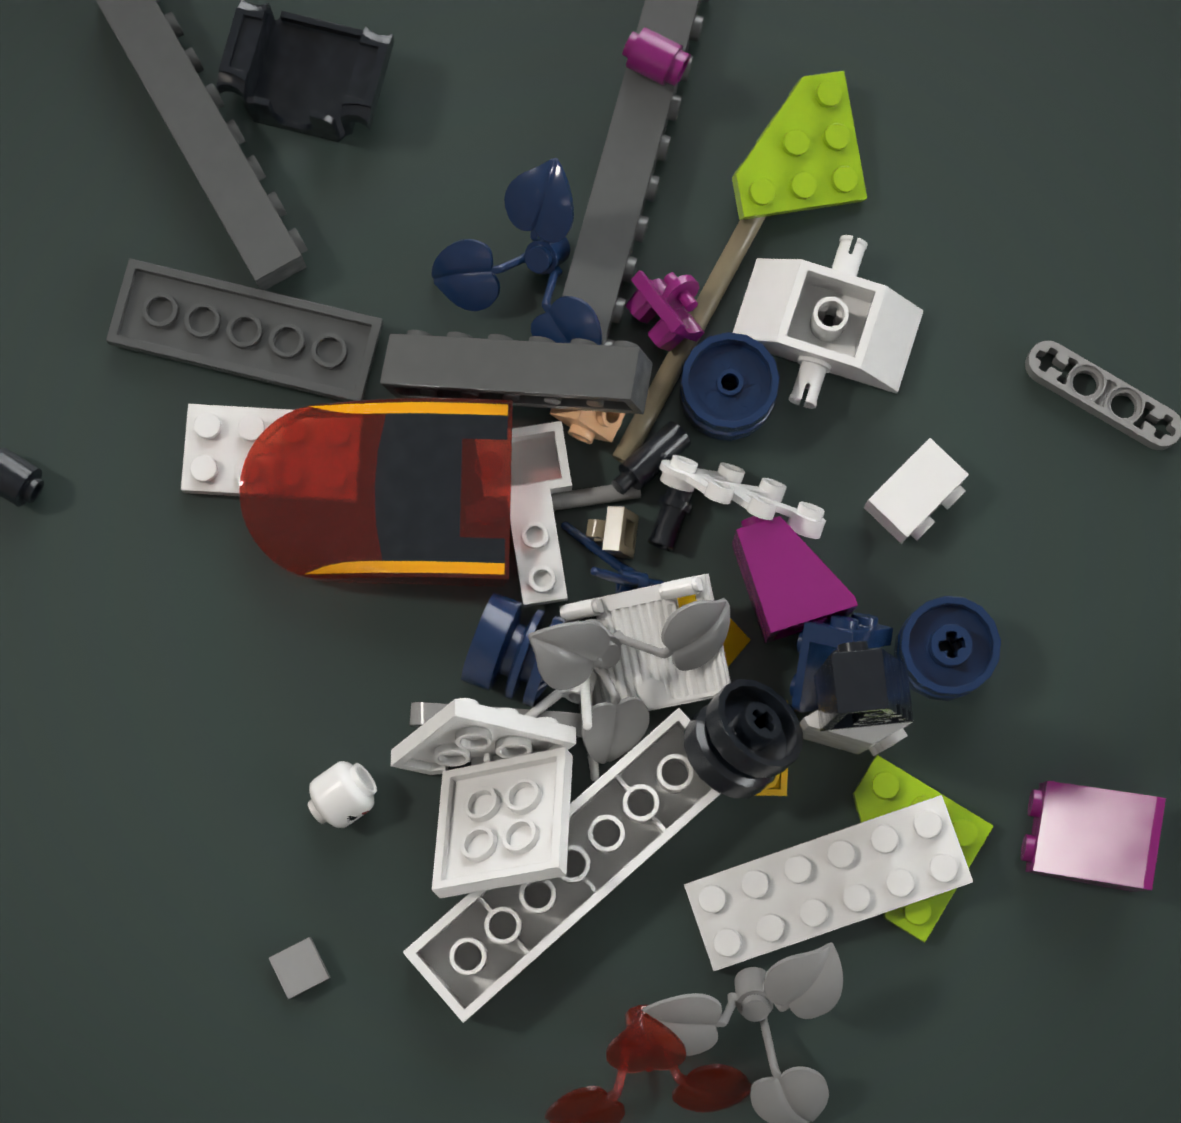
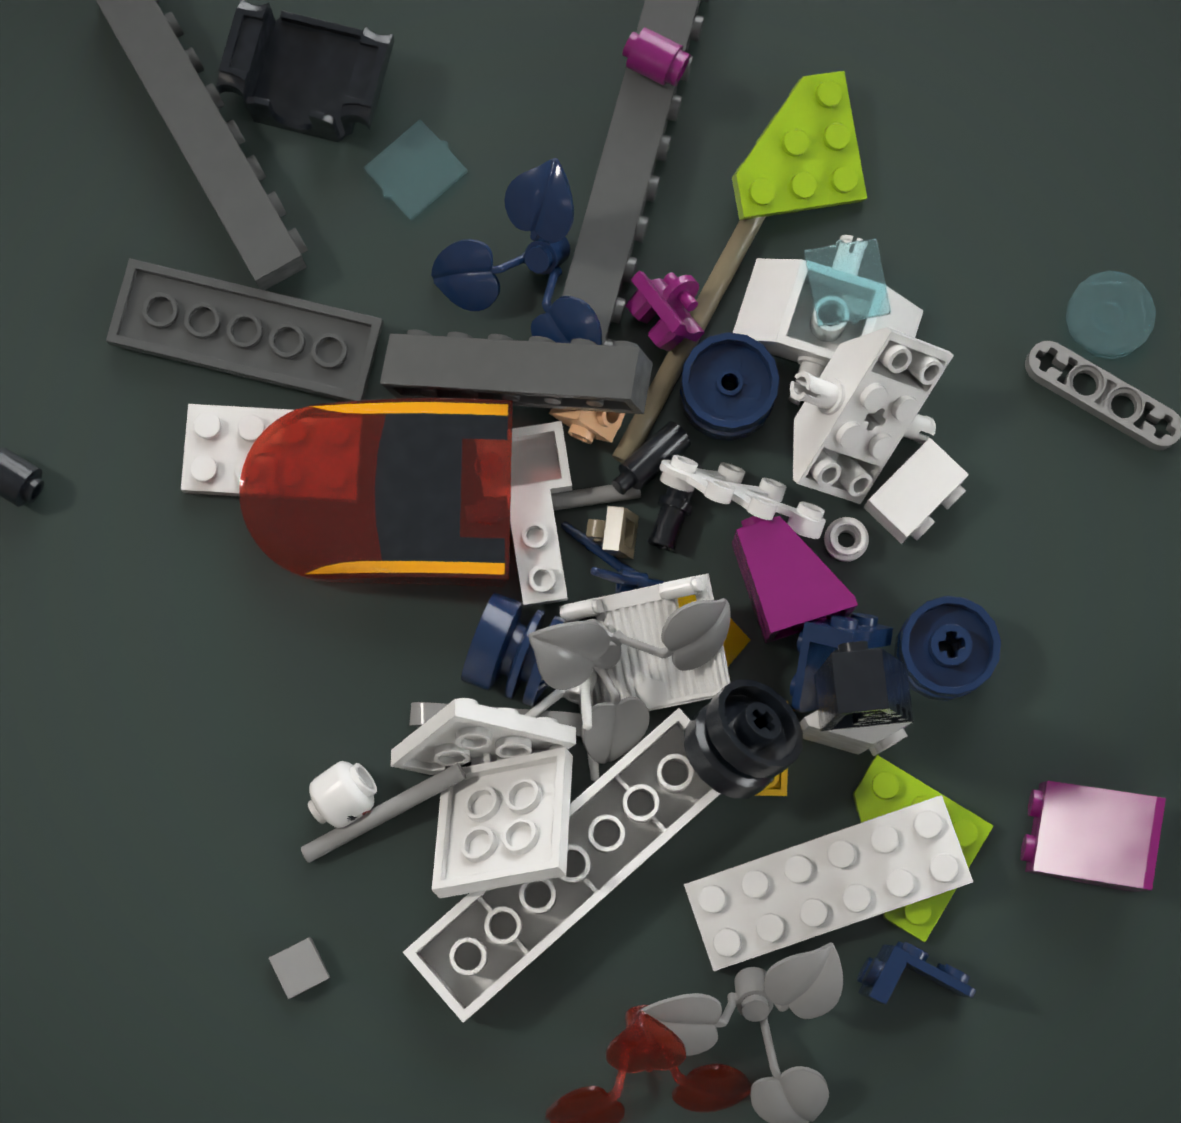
(384, 812): none -> light grey bar
(415, 169): none -> clear light blue piece
(847, 282): none -> clear light blue piece
(850, 526): none -> white plate
(862, 410): none -> white slope
(883, 972): none -> dark blue bracket
(1110, 314): none -> clear light blue tile

